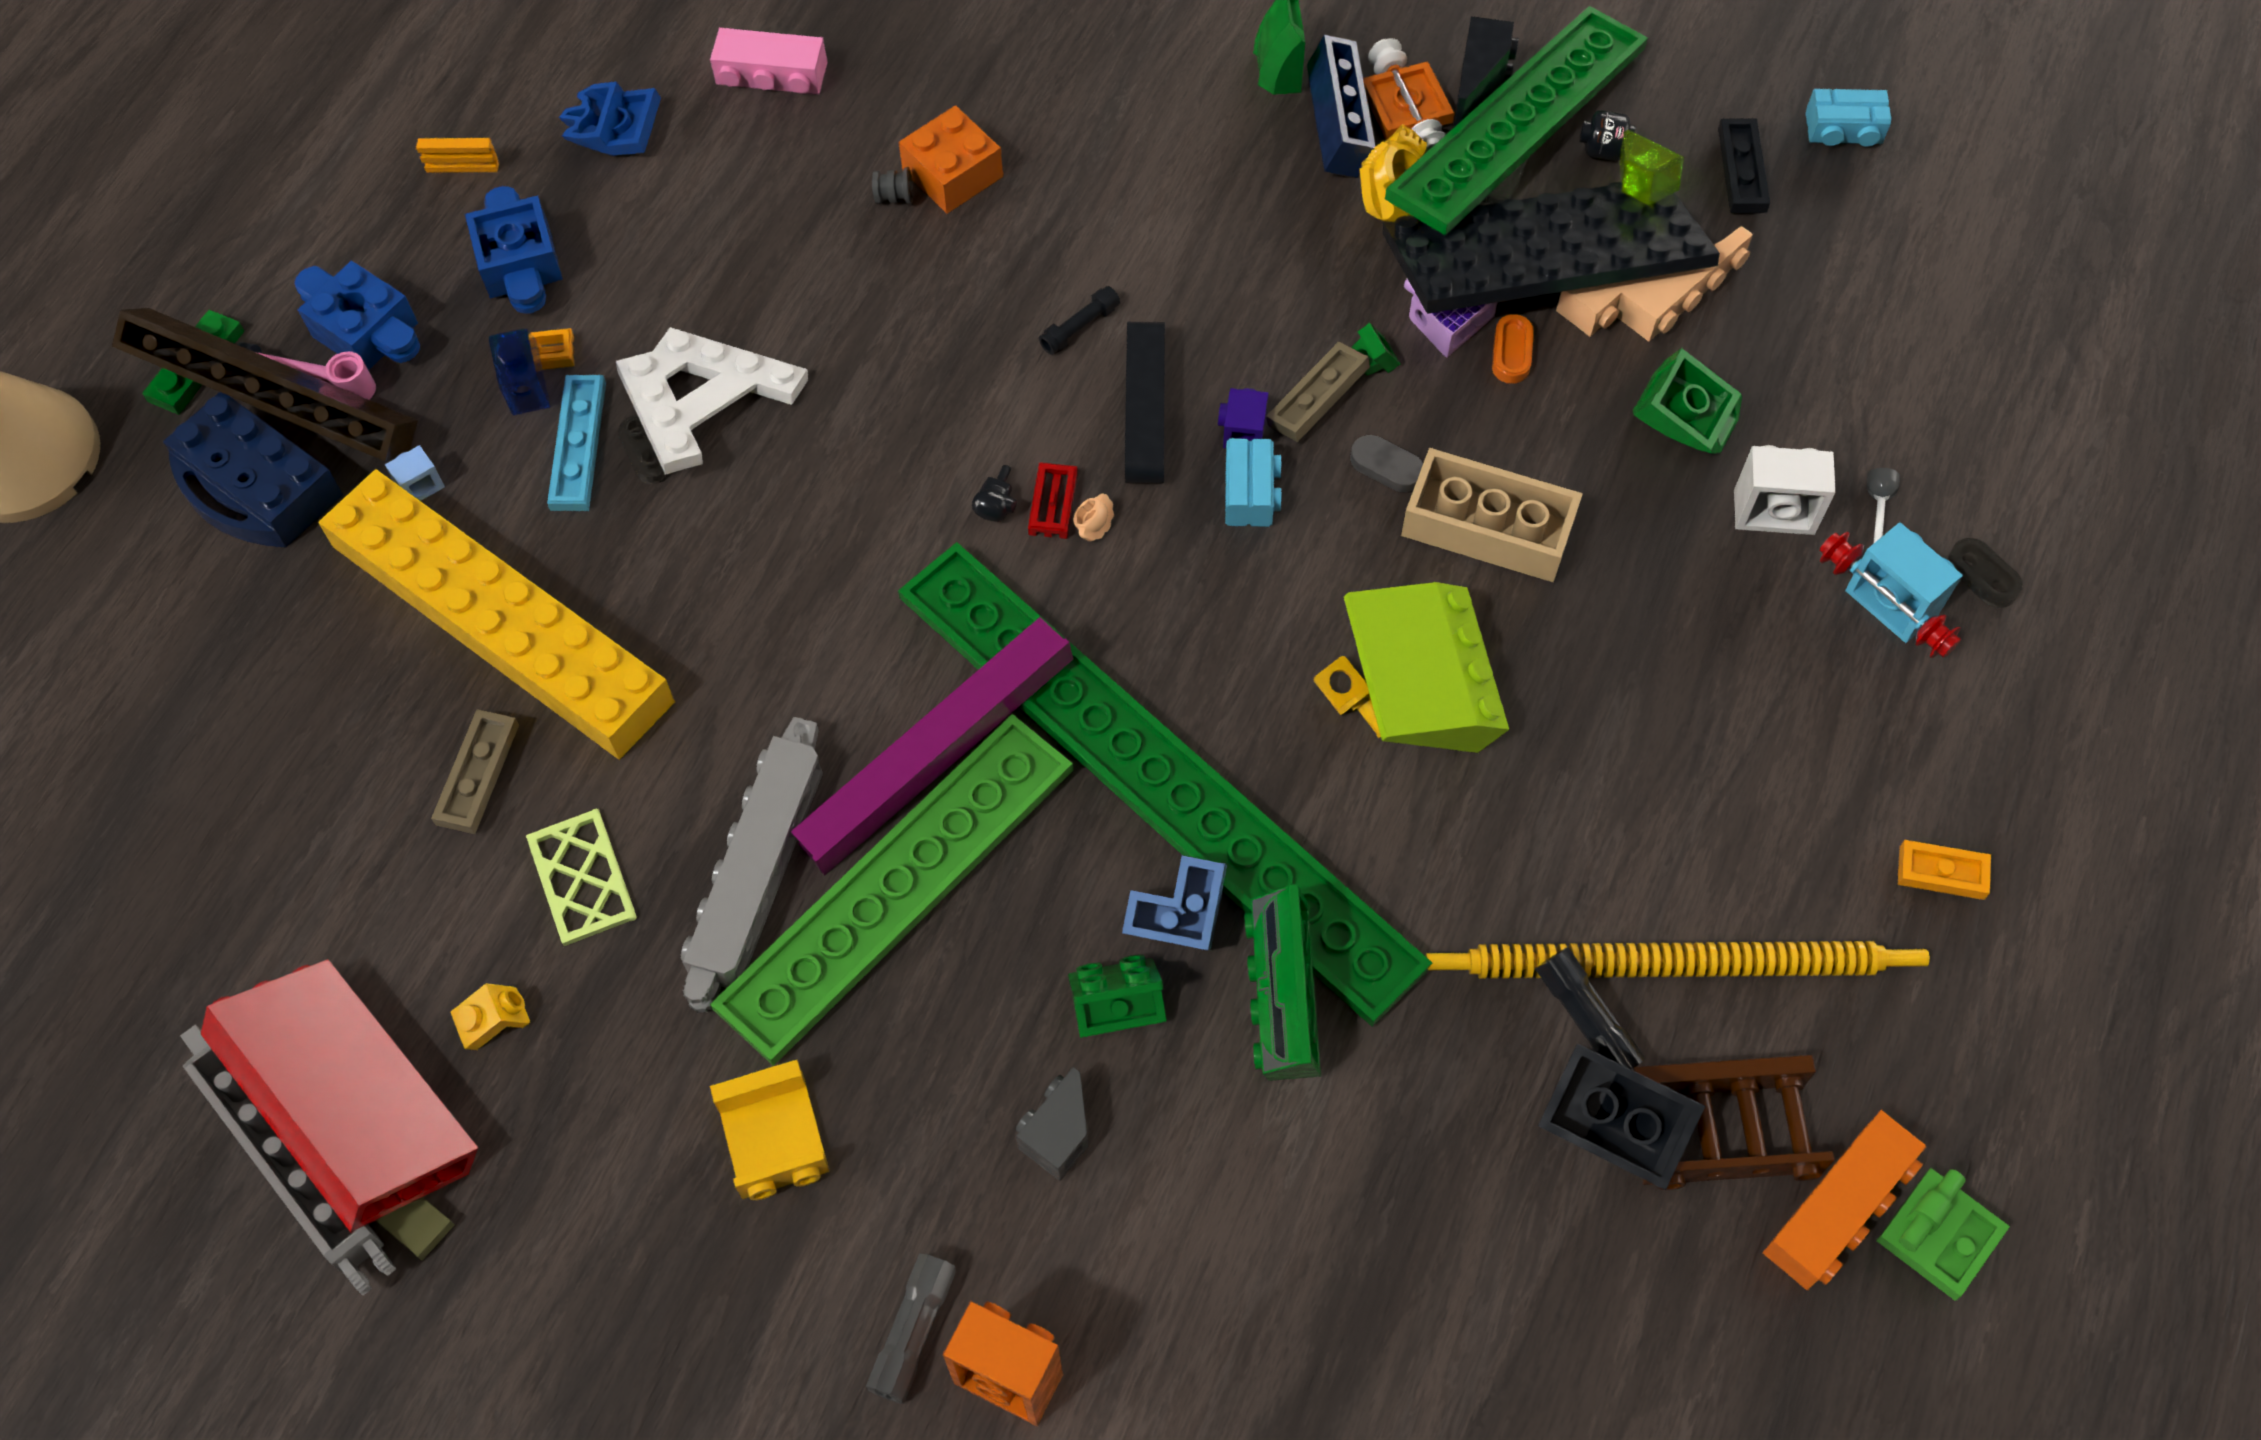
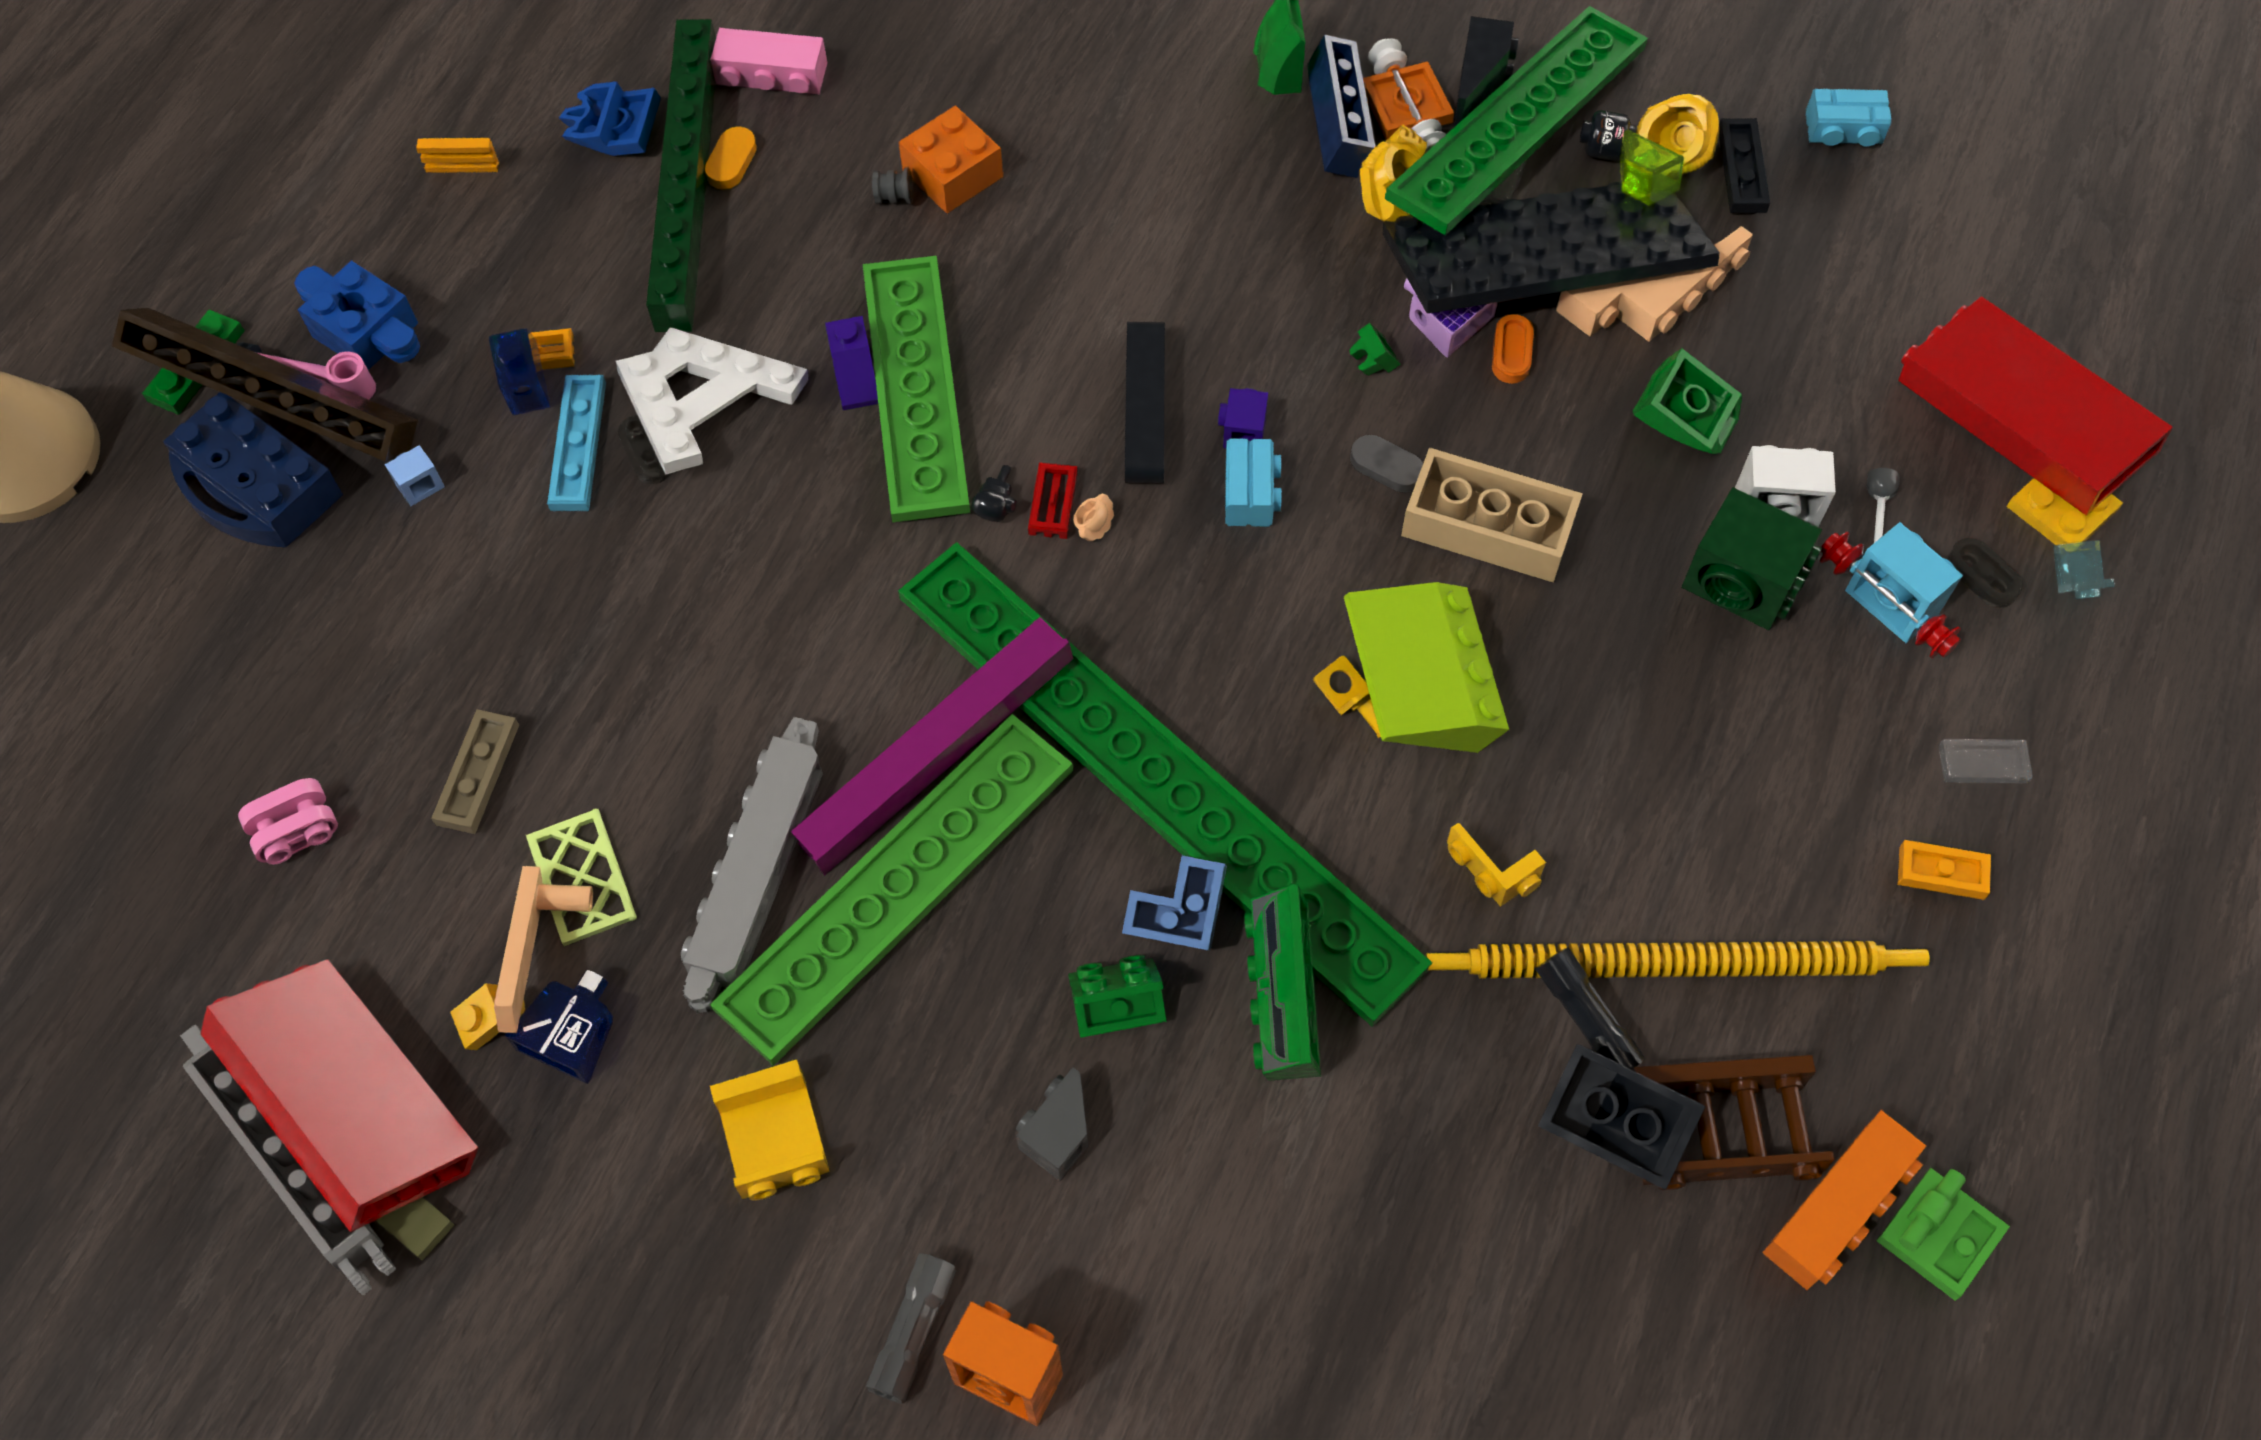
(288, 821): none -> bright pink brick
(498, 613): yellow brick -> none
(514, 248): blue brick -> none
(530, 900): none -> light nougat piece
(566, 1027): none -> clear blue torso
(682, 178): none -> dark green brick
(730, 158): none -> light orange tile
(852, 362): none -> dark purple slope
(915, 390): none -> bright green plate
(1102, 302): black bar -> none
(1317, 391): dark tan plate -> none
(1502, 886): none -> yellow bracket
(1685, 126): none -> yellow helmet
(1753, 559): none -> dark green brick
(1985, 761): none -> clear tile
(2033, 404): none -> red brick
(2056, 517): none -> yellow plate
(2080, 569): none -> clear light blue bracket

